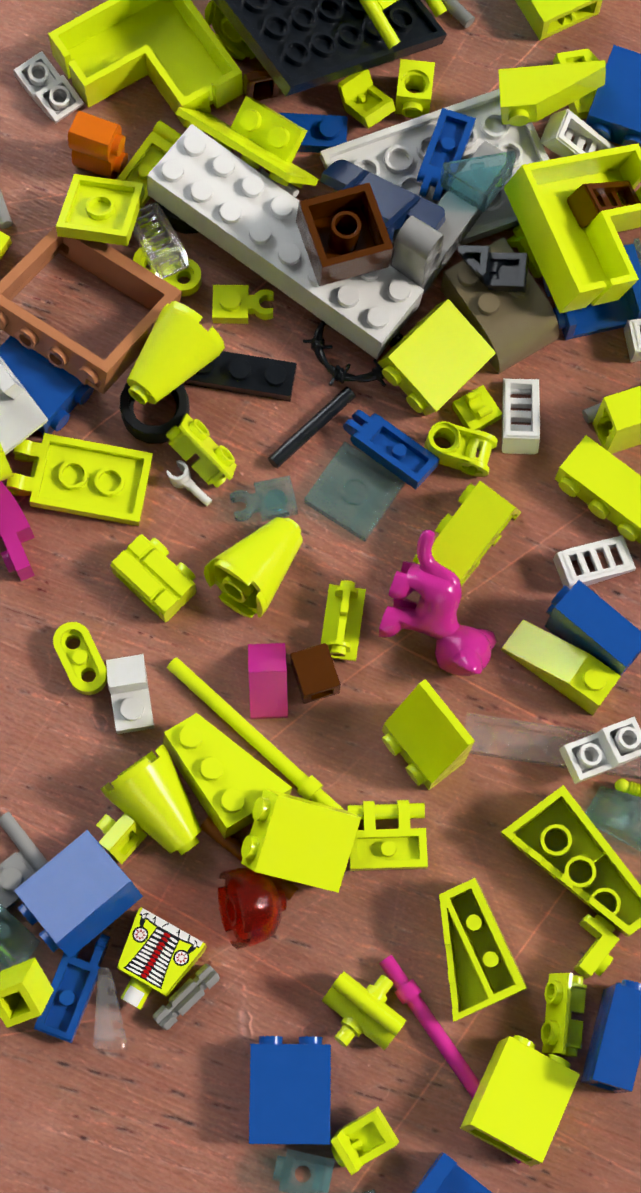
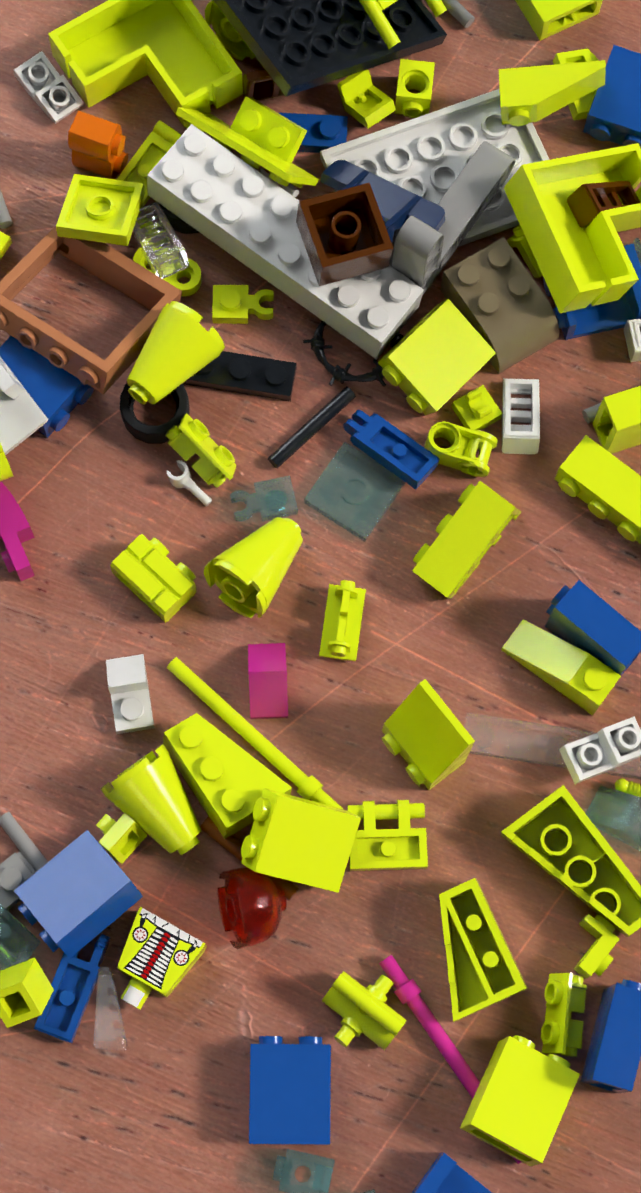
(81, 659): neon yellow plate -> none
(83, 478): neon yellow tile -> none
(186, 997): light grey axle -> none
(315, 673): reddish brown panel -> none
(363, 1140): neon yellow bracket -> none
(446, 145): blue hinge -> none
(458, 647): dark pink animal -> none
(478, 178): clear light blue slope -> none
(497, 270): black slope -> none
(563, 126): white slope -> none
(566, 570): white slope -> none

